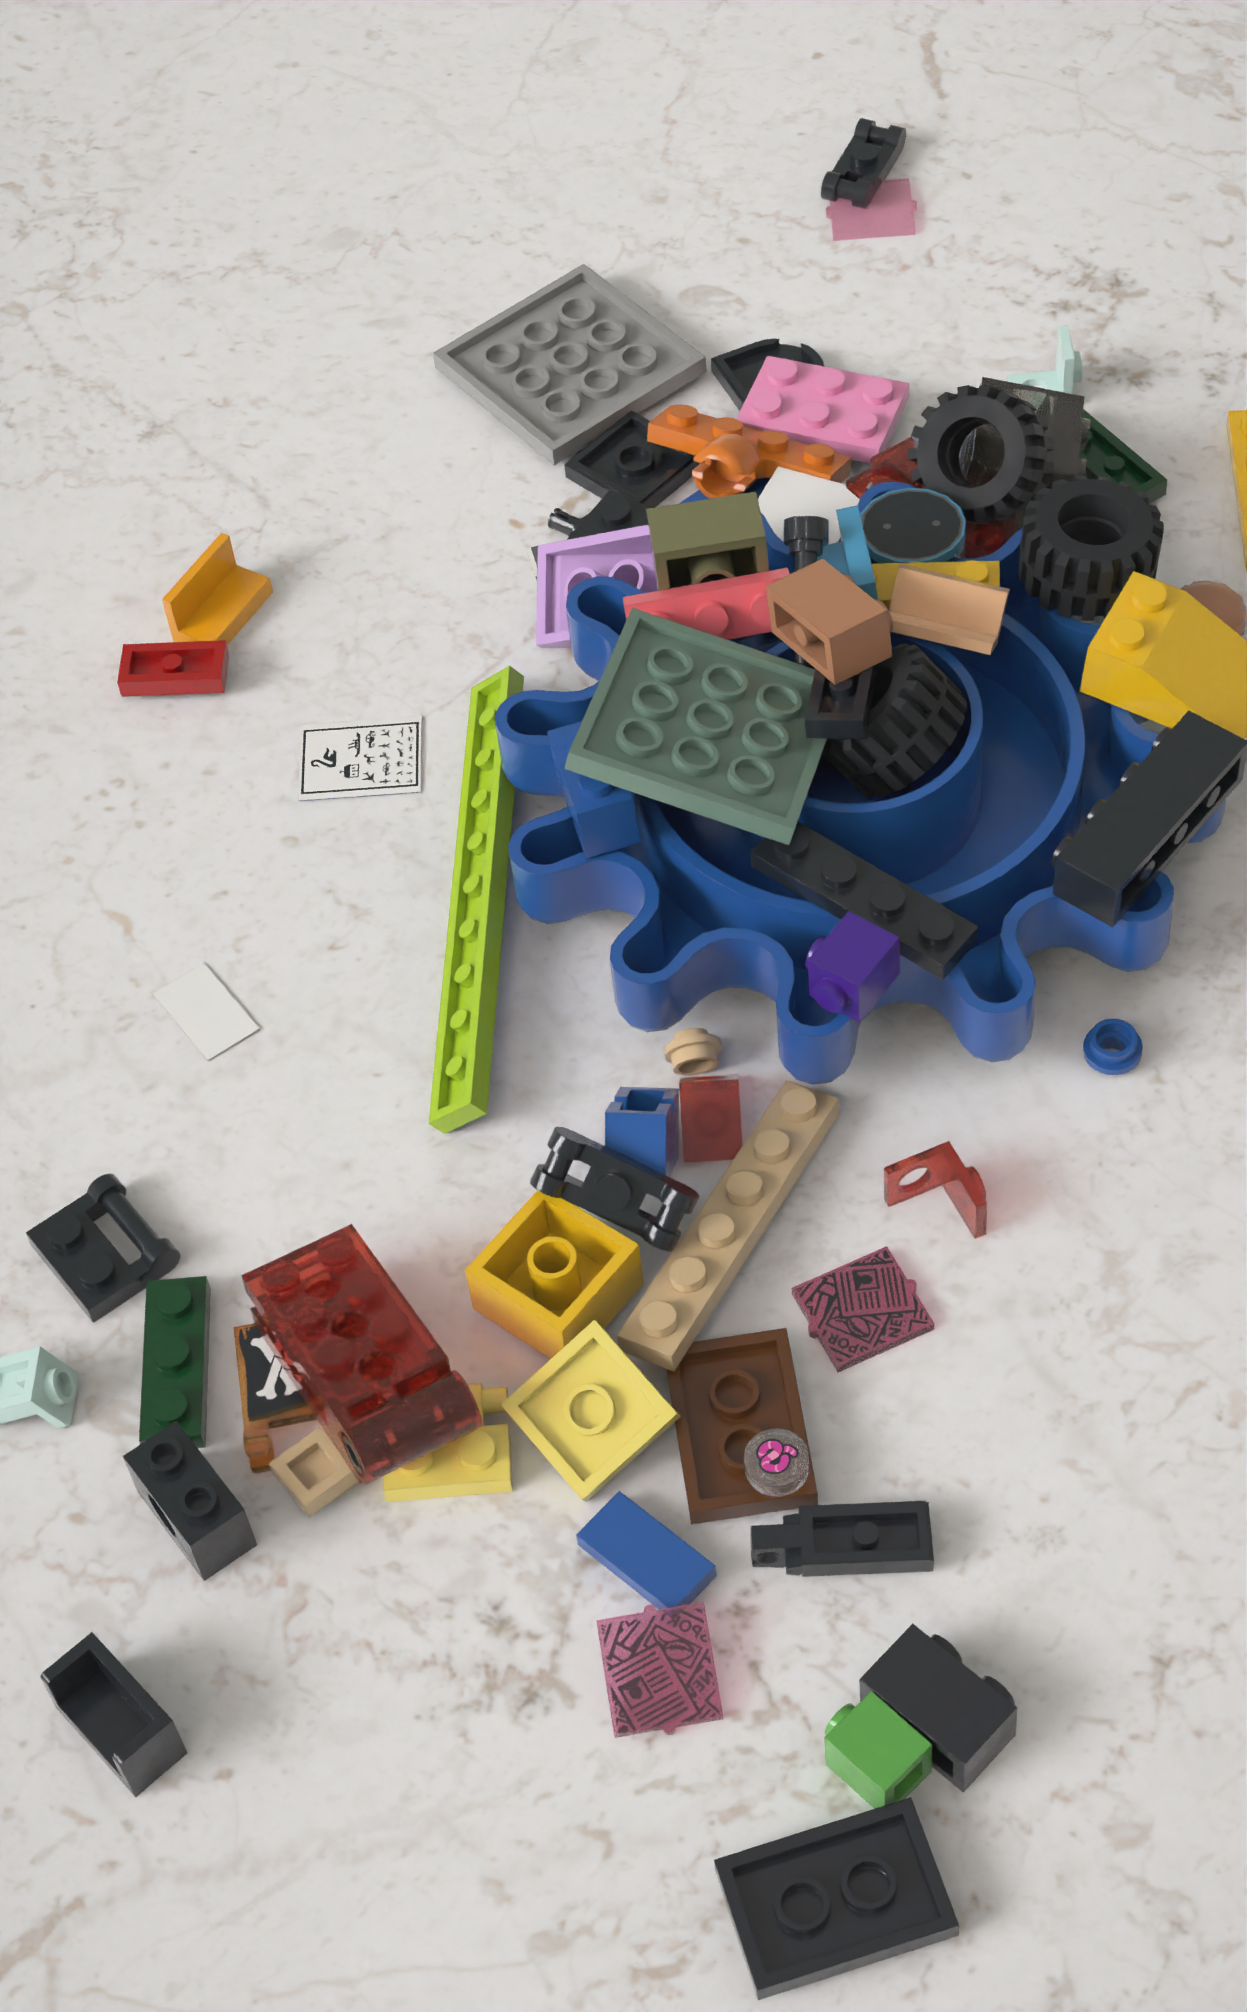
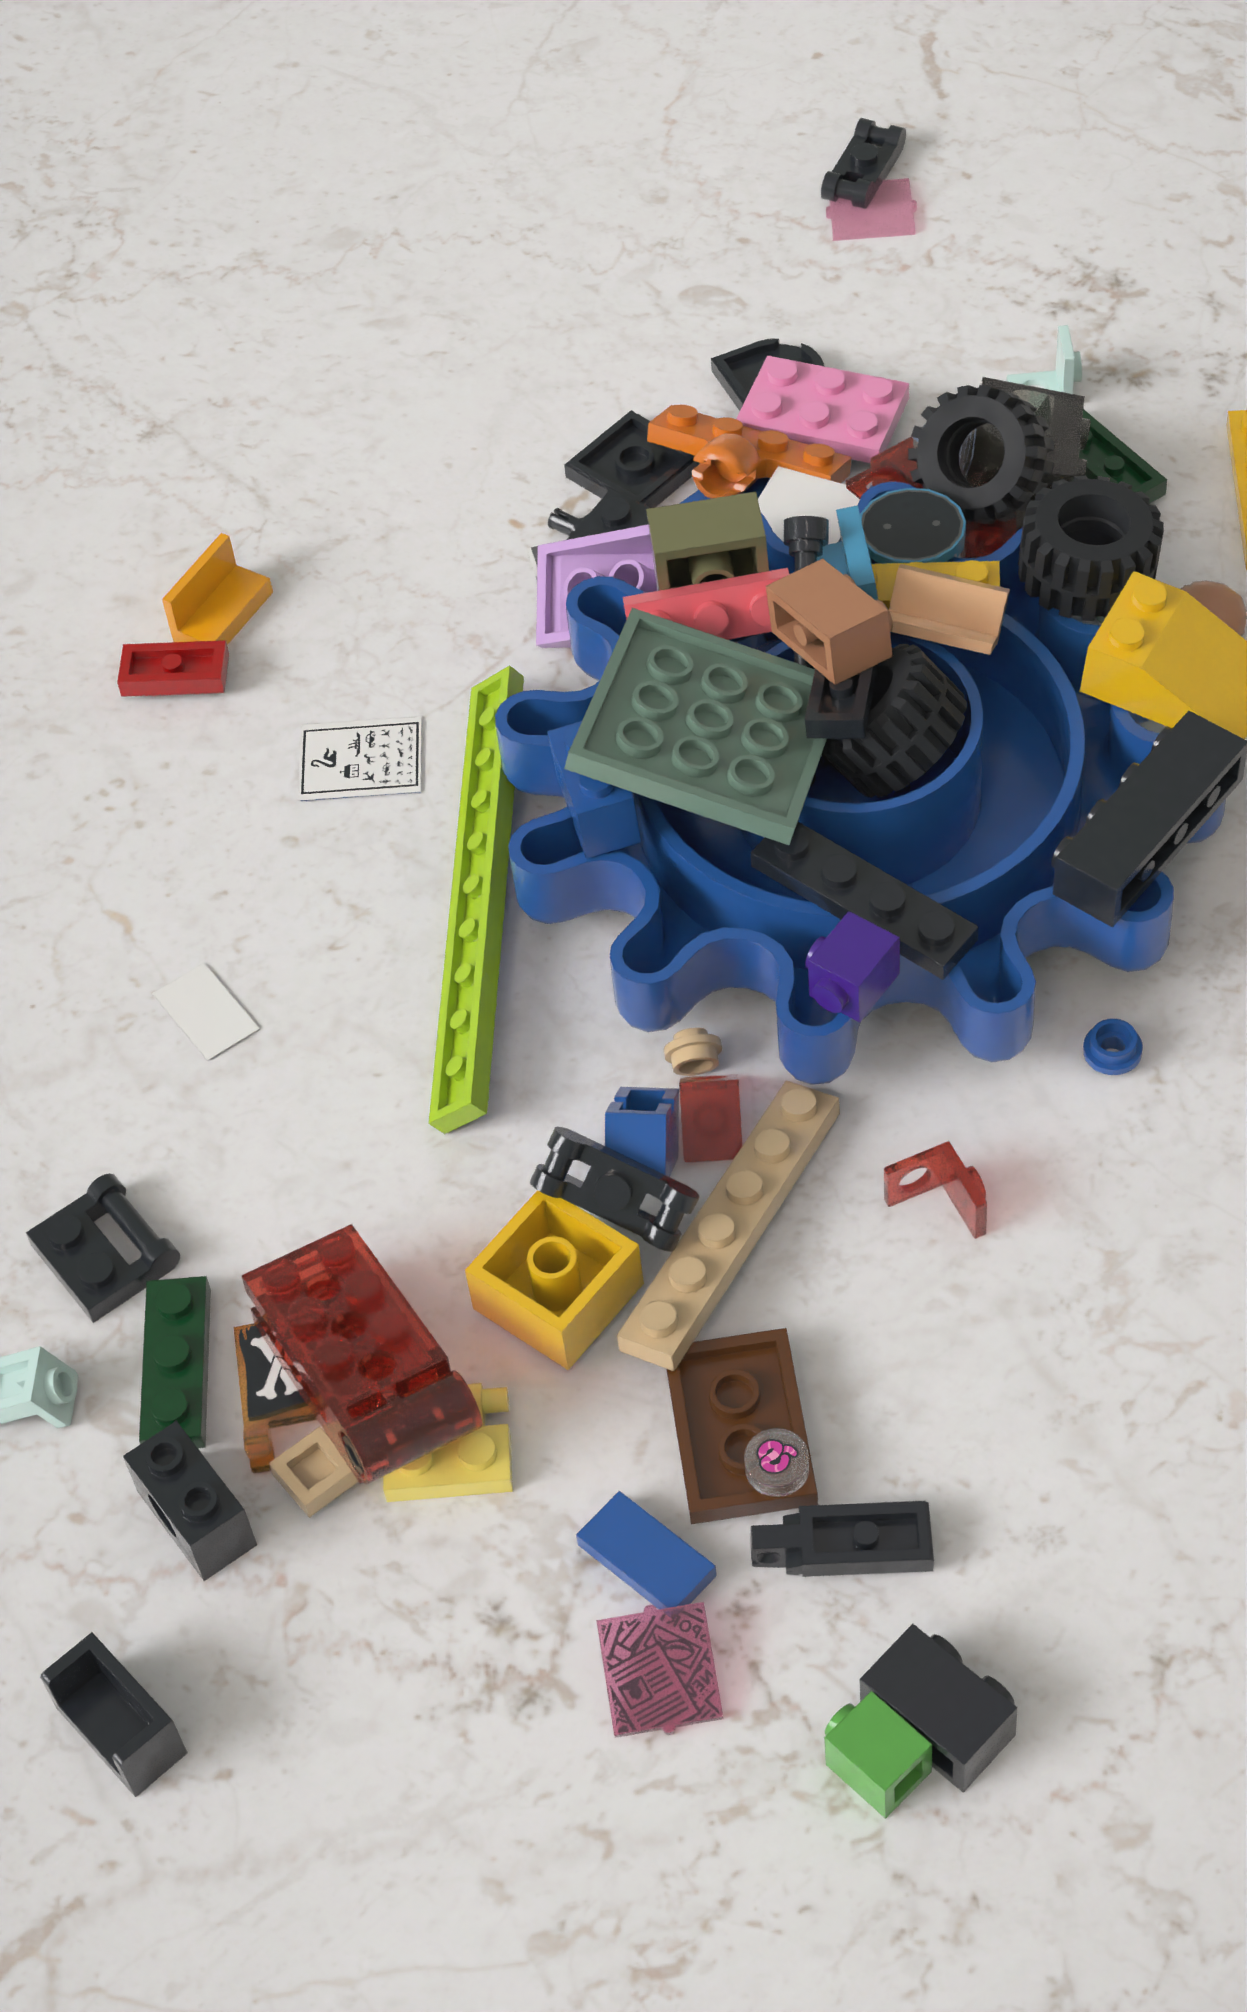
(569, 363): light grey plate -> none
(590, 1410): light yellow plate -> none
(835, 1898): black plate -> none
(862, 1309): clear pink piece -> none

